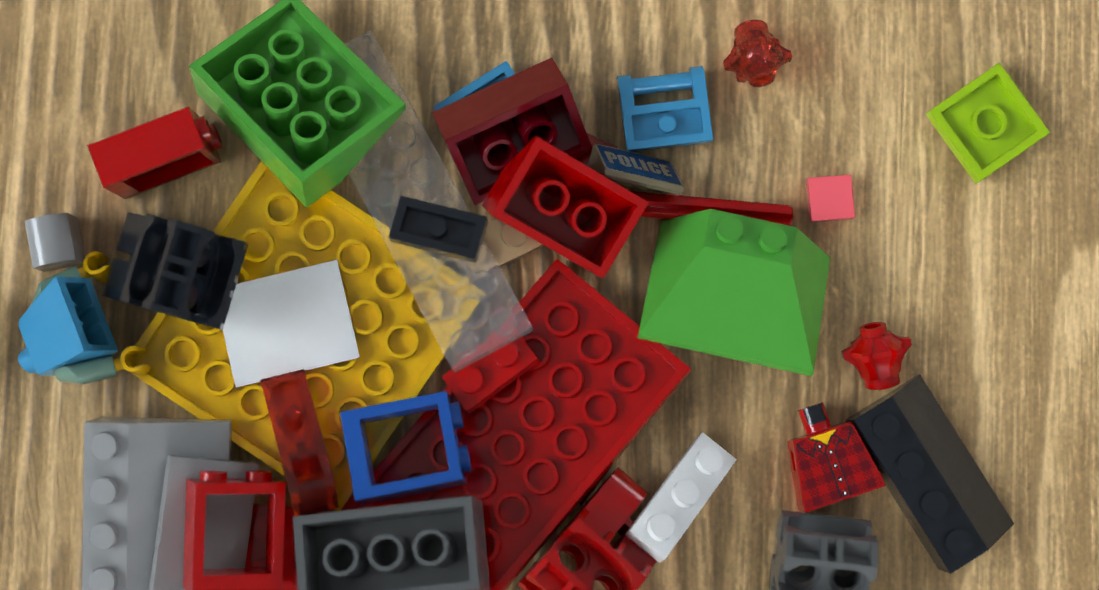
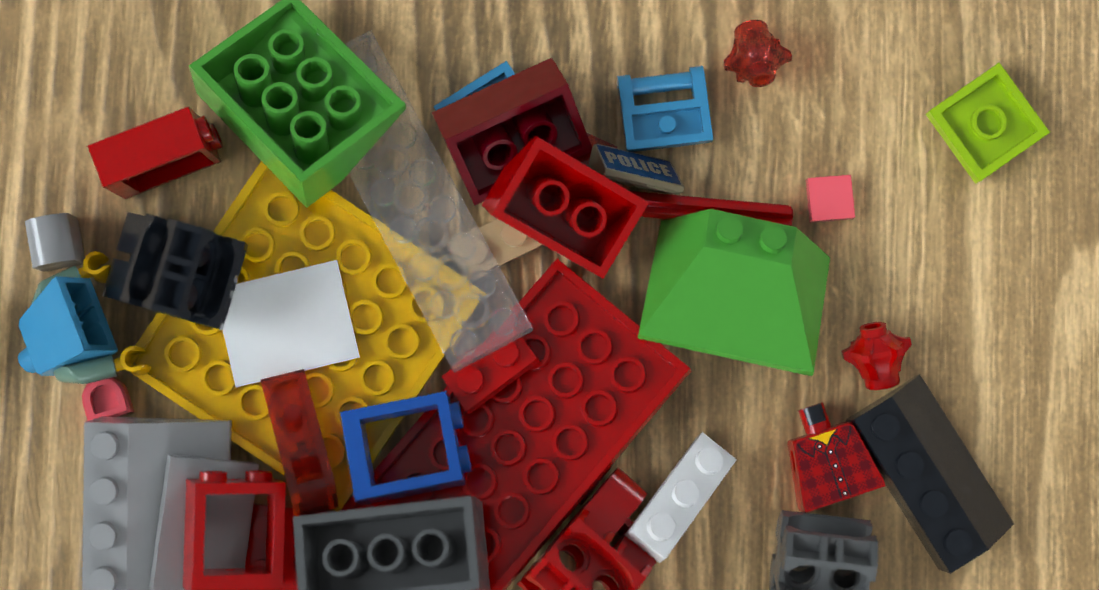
(106, 399): none -> coral tile
(438, 229): black plate -> none

